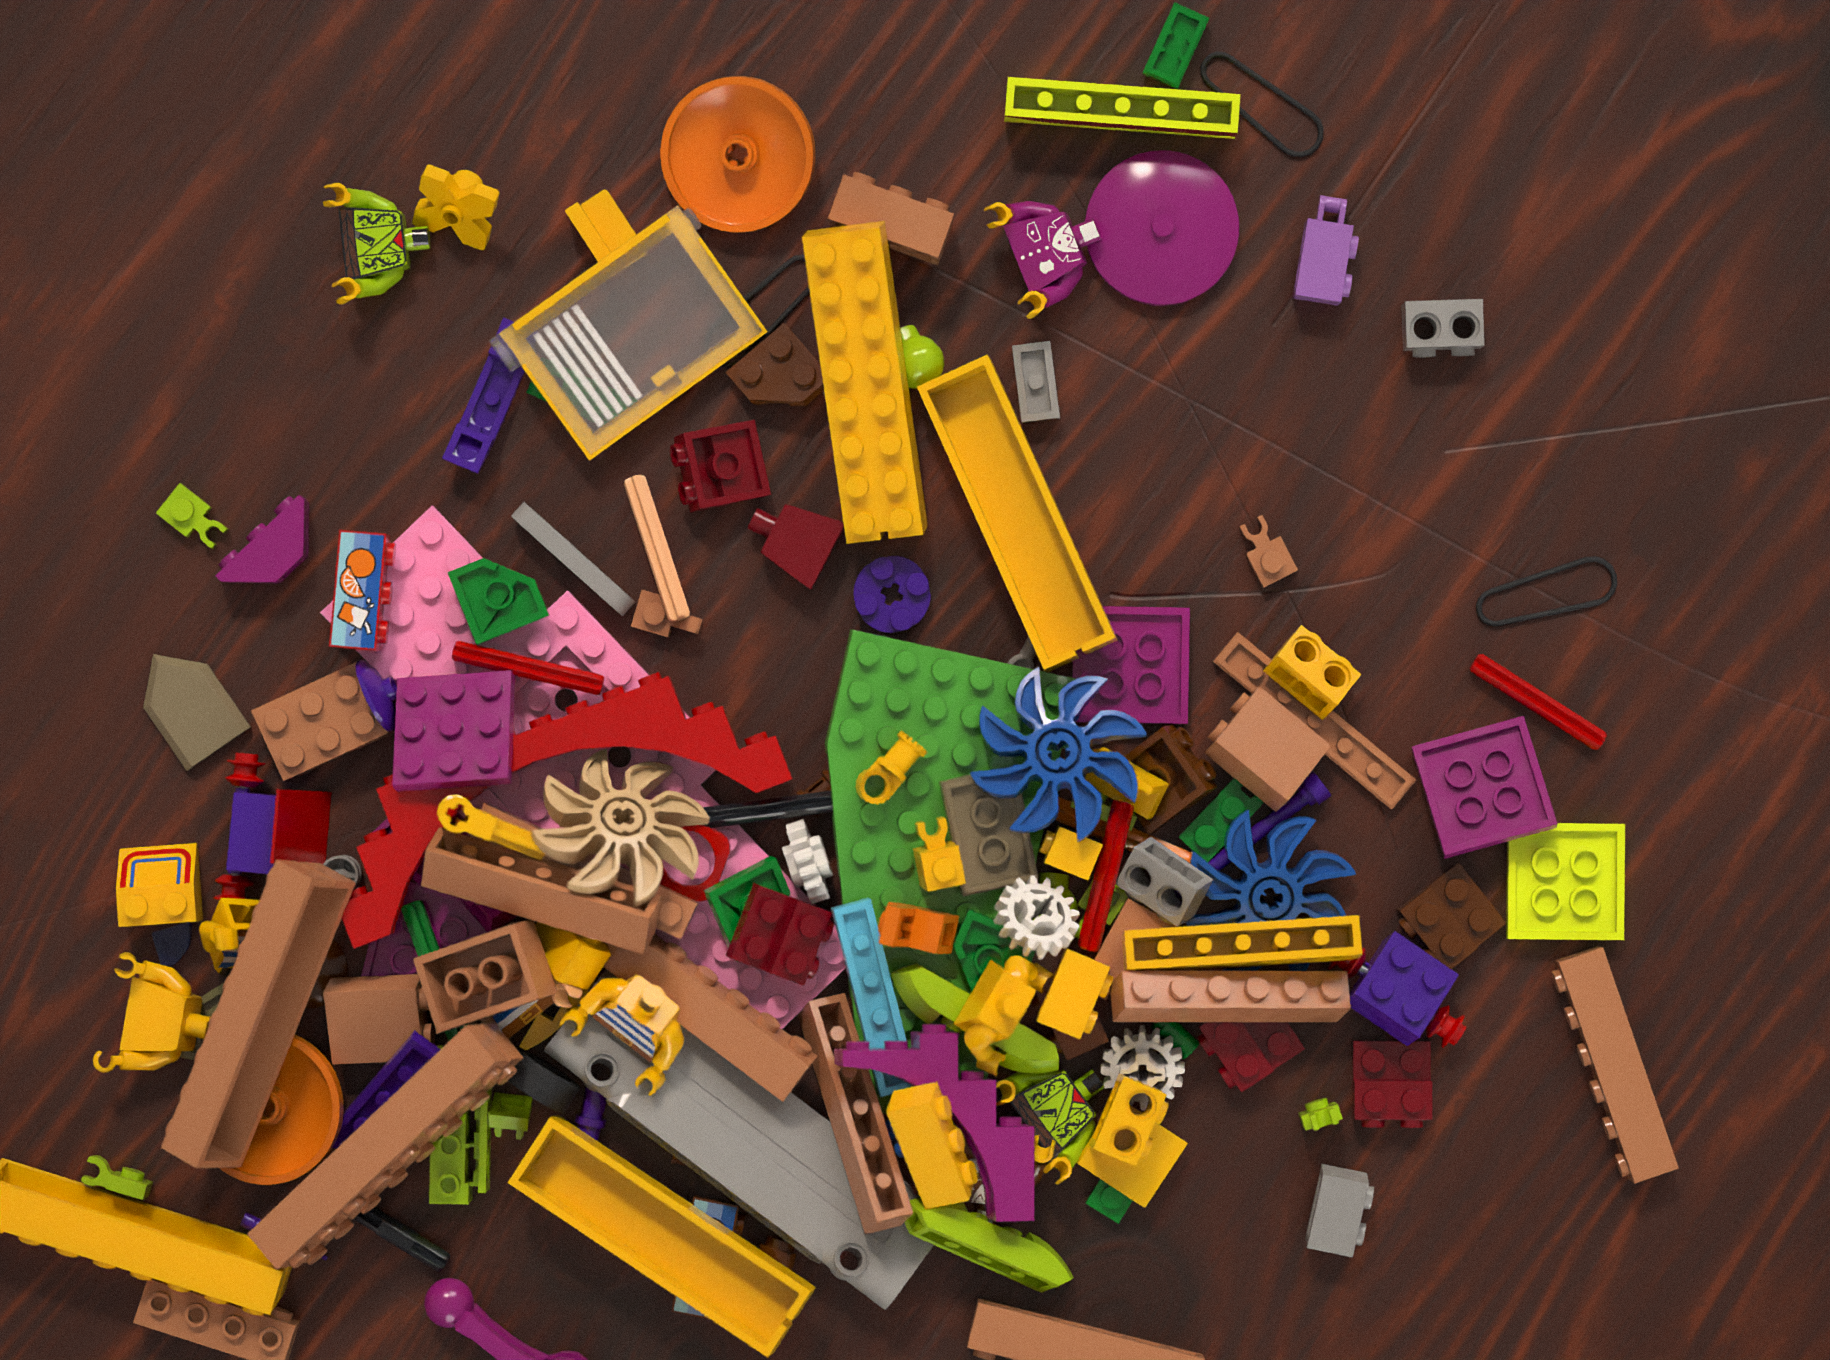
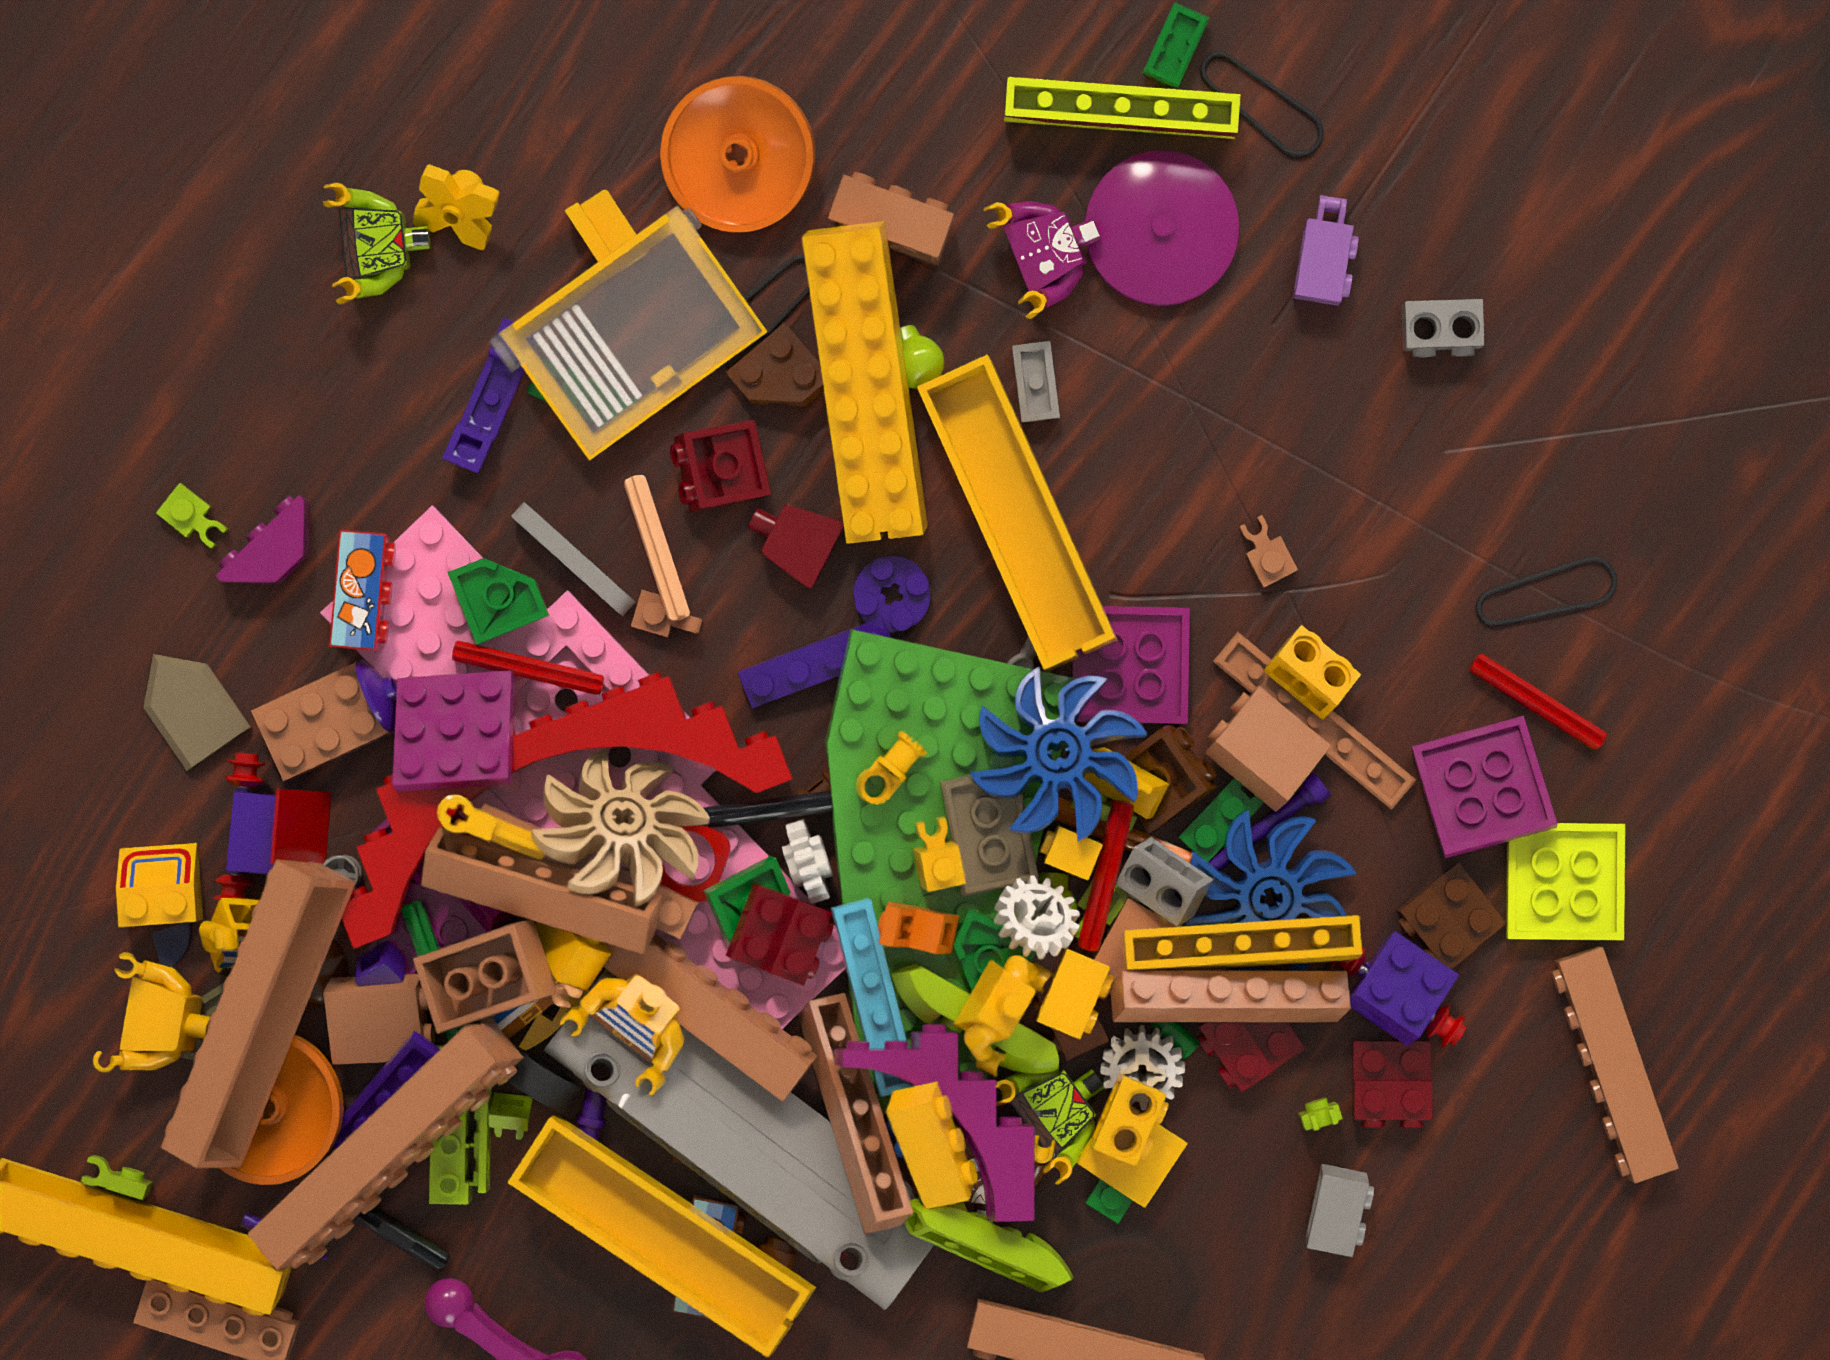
(380, 966): none -> dark purple slope
(802, 666): none -> dark purple plate

